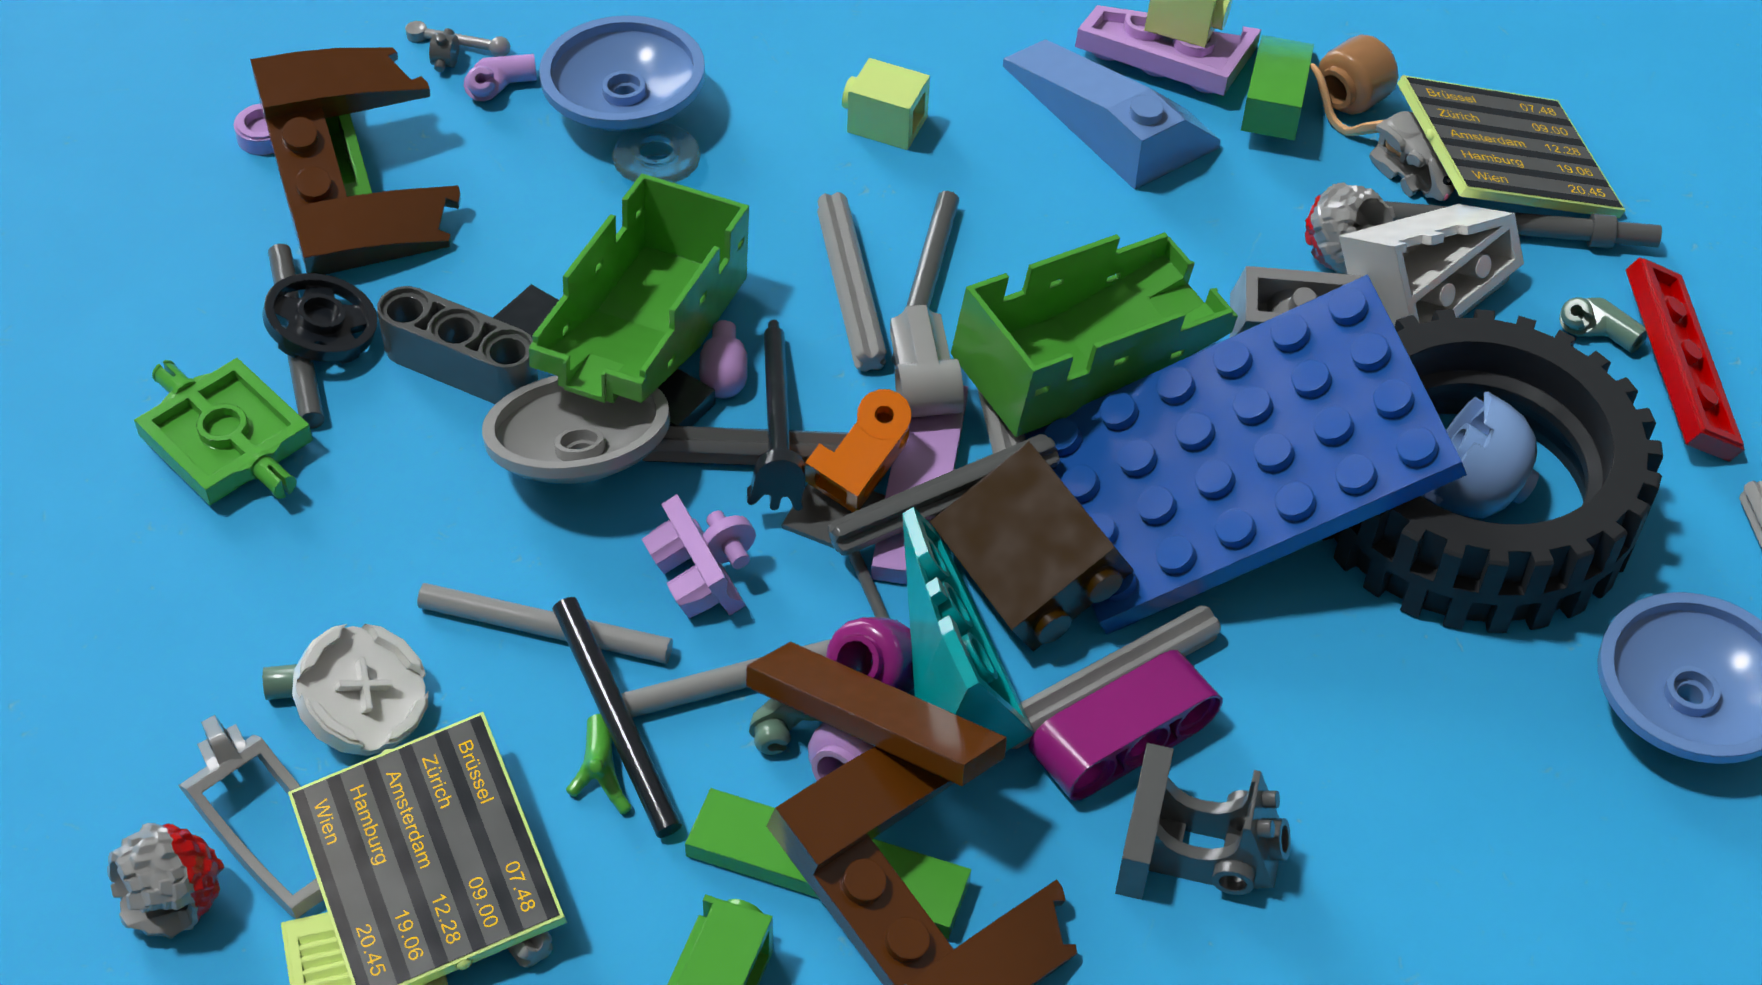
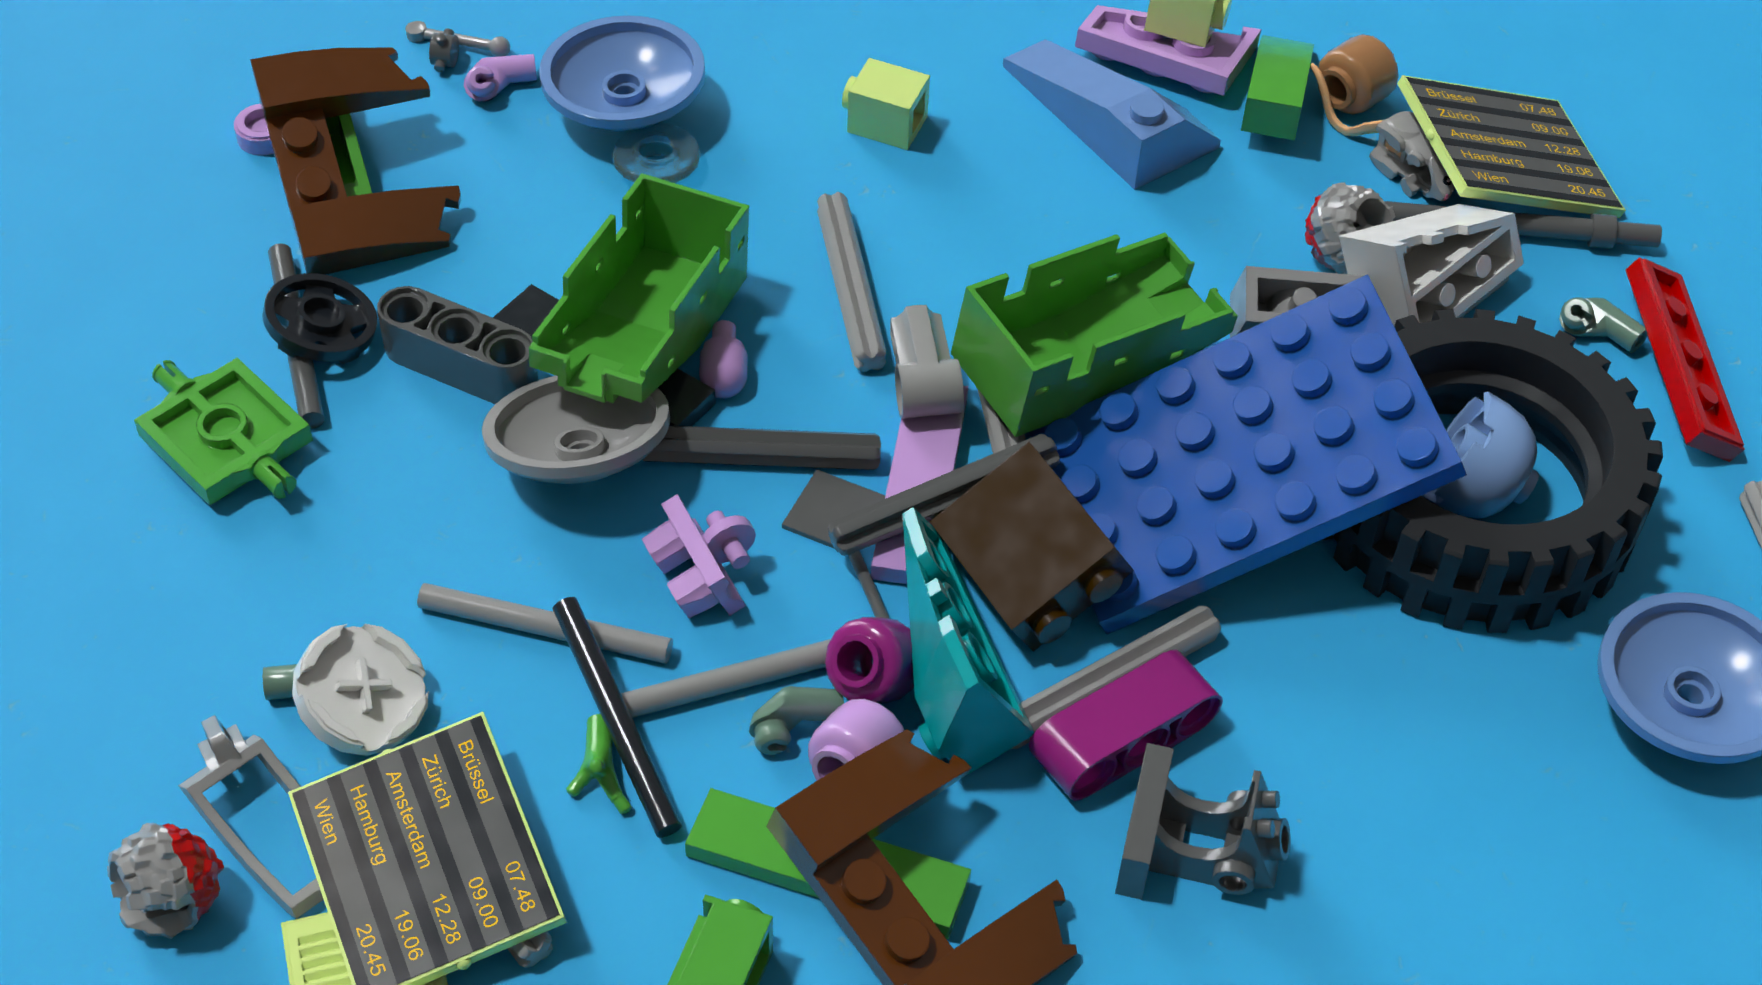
(778, 470): black piece -> none
(864, 453): orange leg -> none
(877, 713): reddish brown tile -> none
(933, 251): dark grey bar -> none

